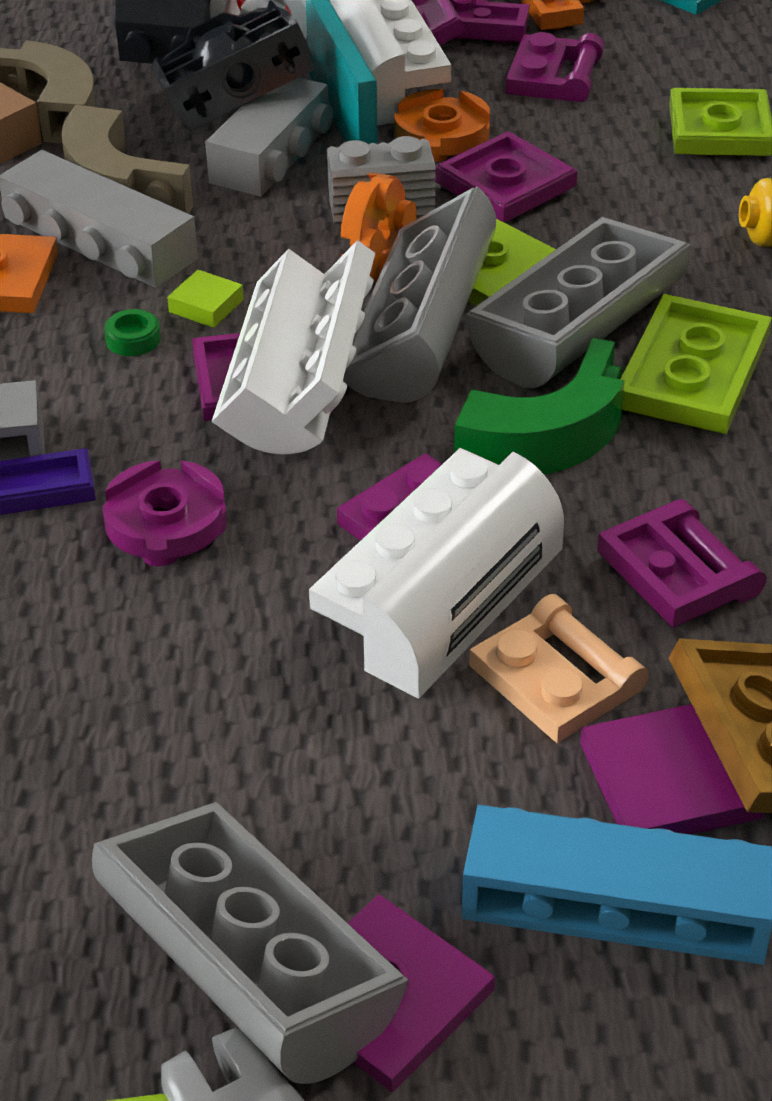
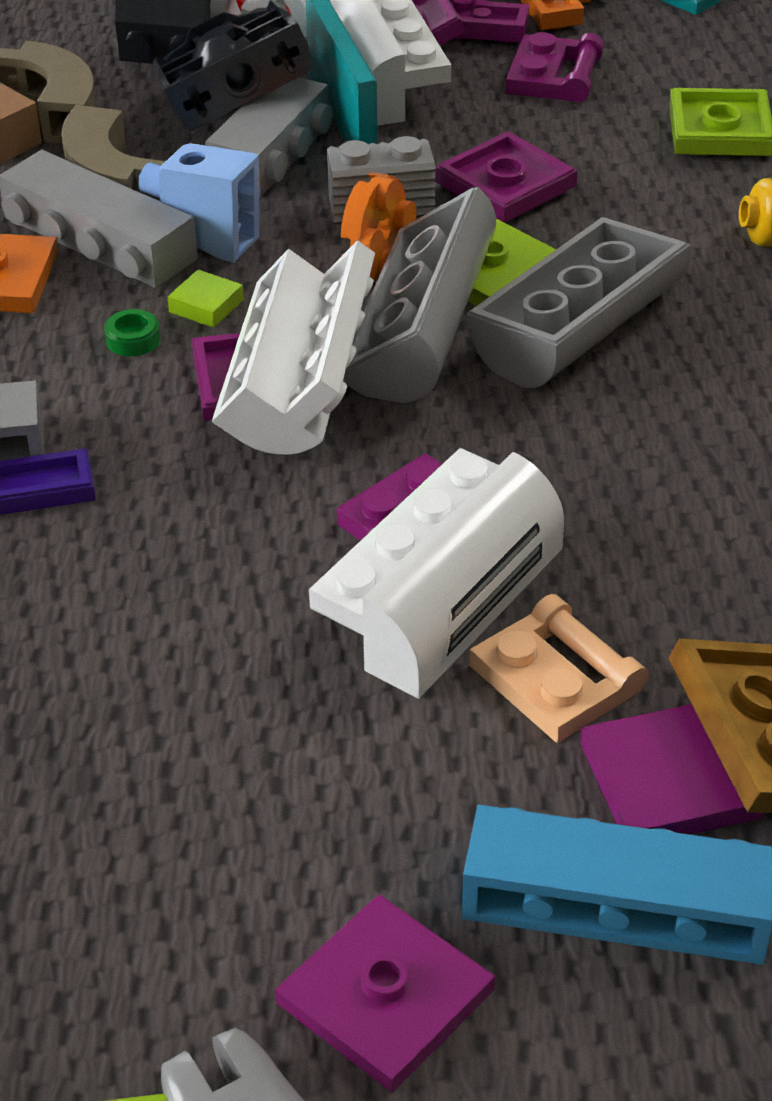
(169, 534): magenta plate -> none
(216, 189): none -> light blue torso
(253, 939): light grey brick -> none
(445, 122): orange plate -> none
(550, 428): green arch -> none
(668, 572): magenta plate -> none
(694, 363): lime plate -> none

